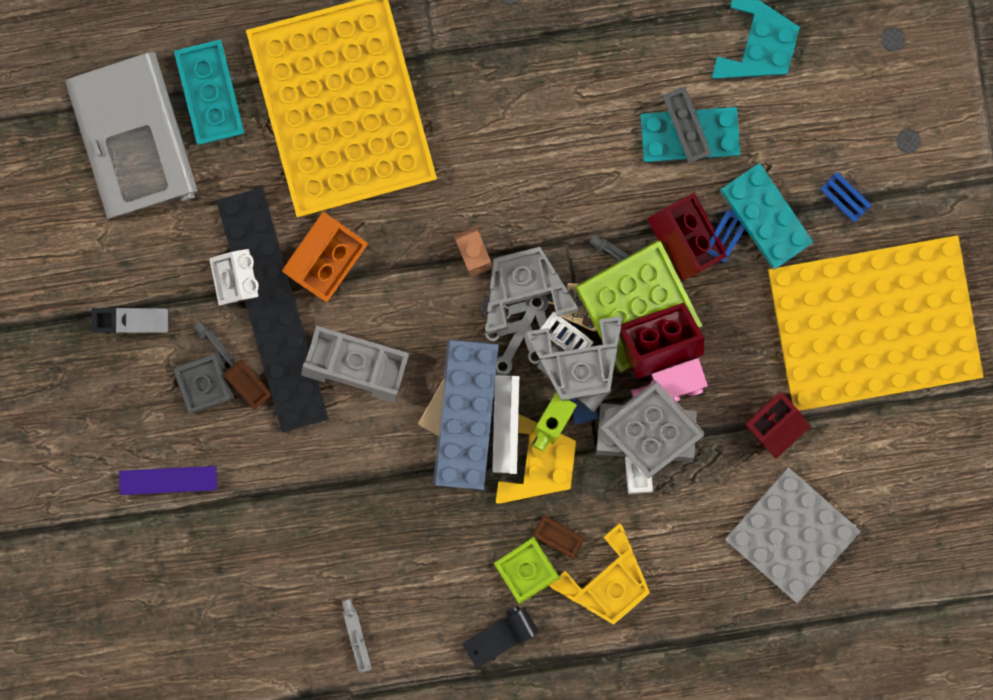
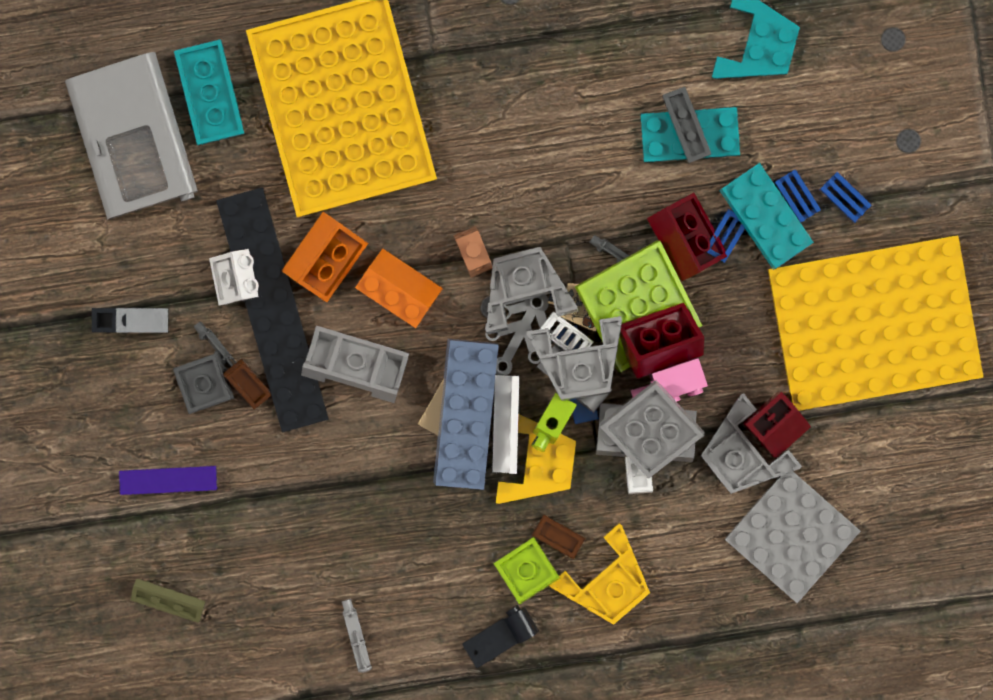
(167, 600): none -> olive plate
(399, 288): none -> orange slope
(736, 459): none -> light grey wing
(806, 192): none -> blue tile

